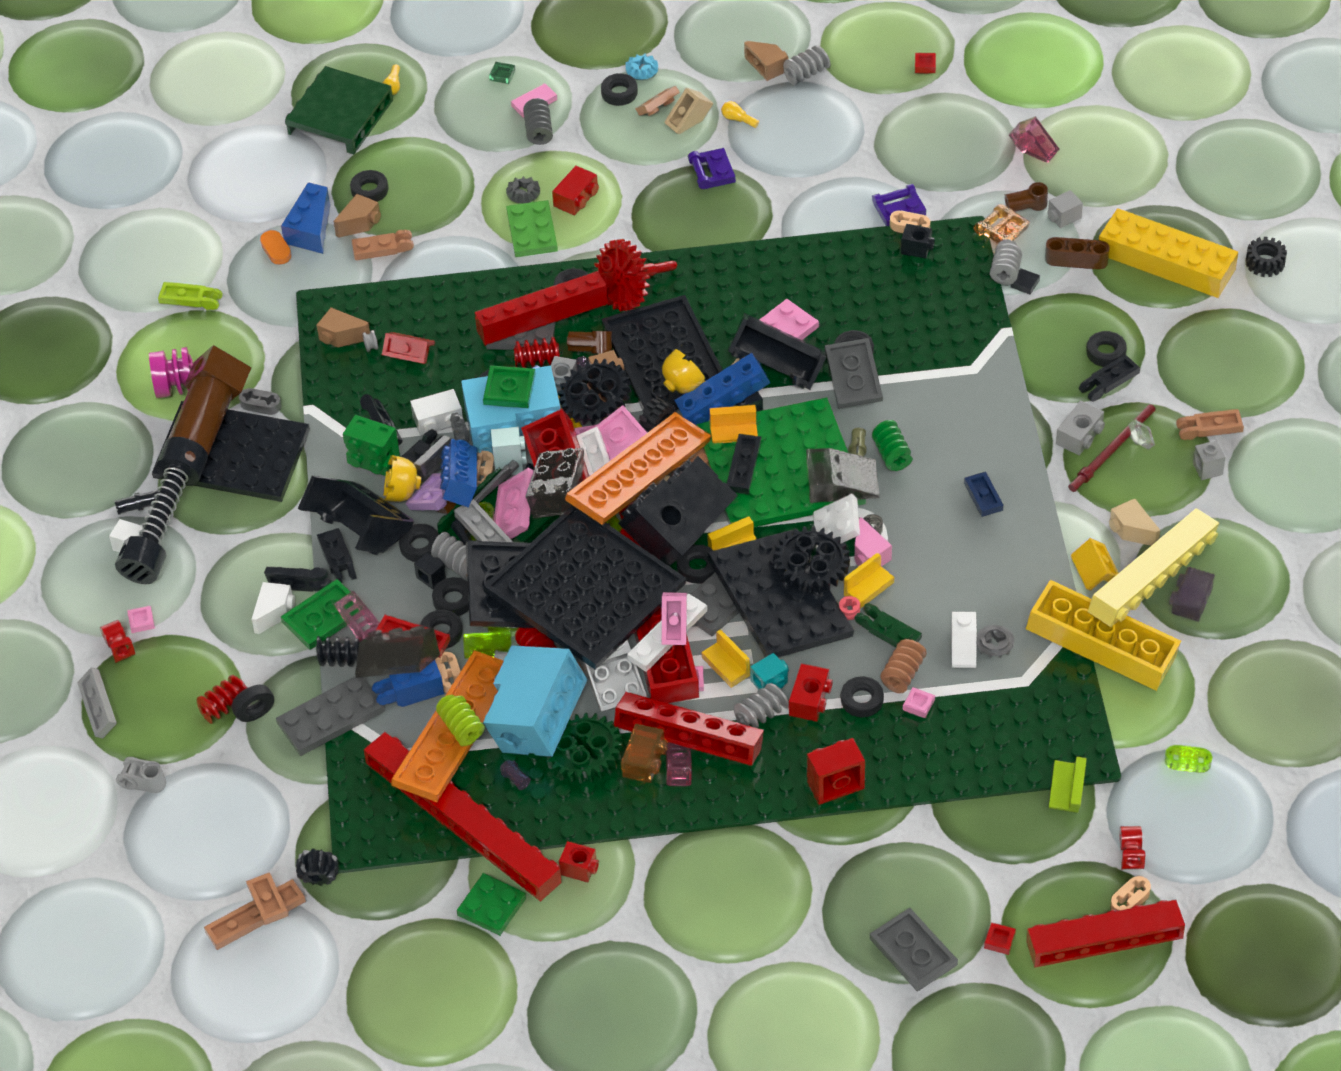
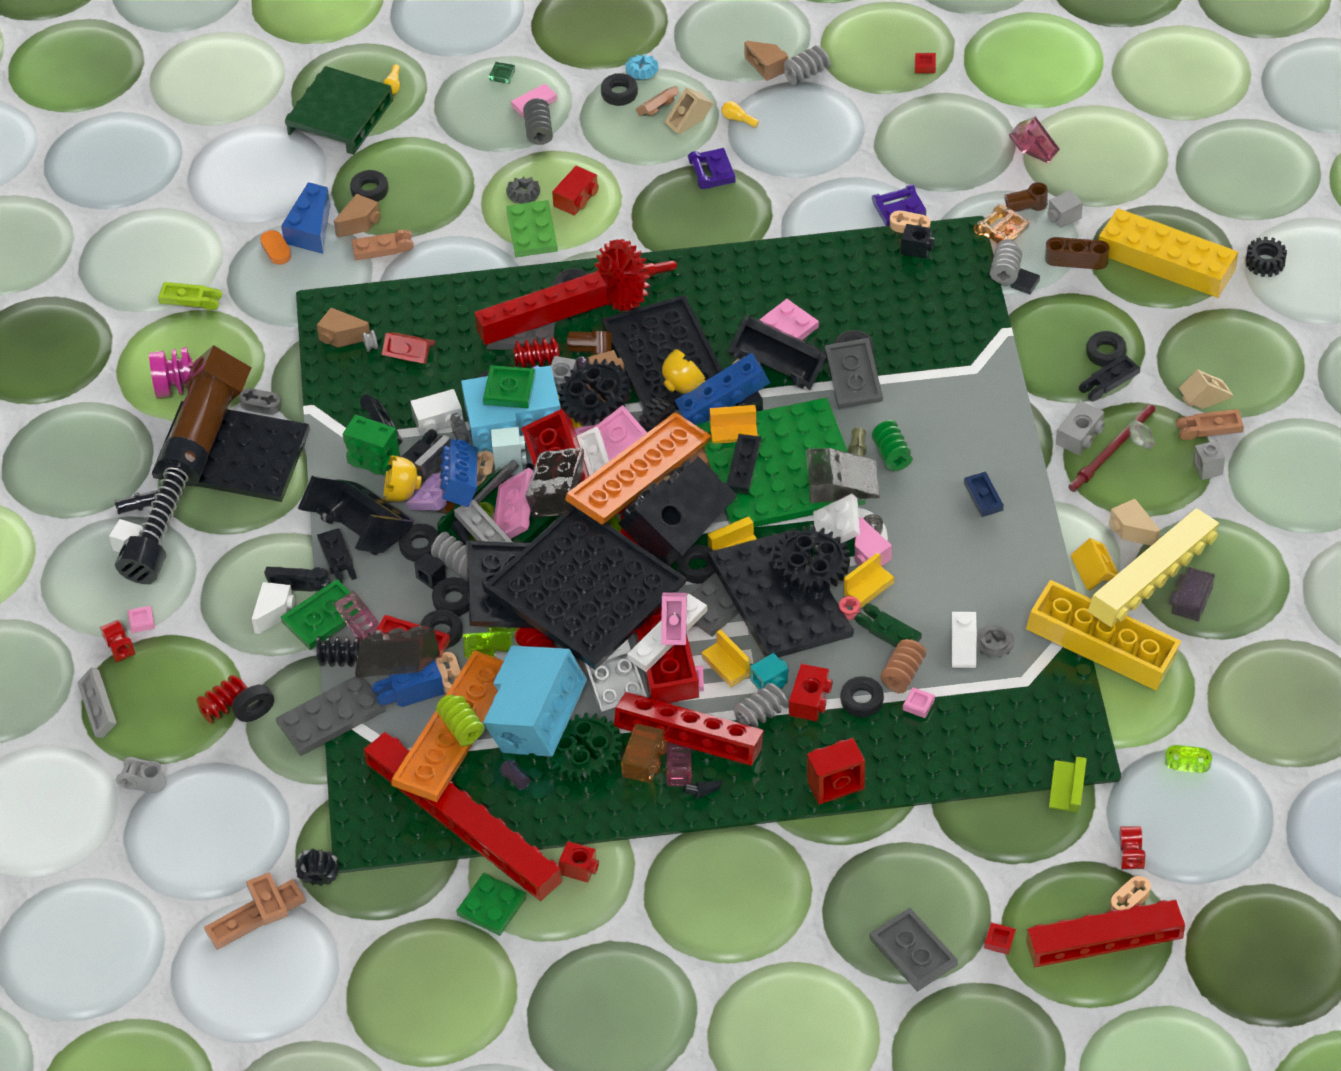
(701, 789): none -> black bar
(1204, 390): none -> tan slope

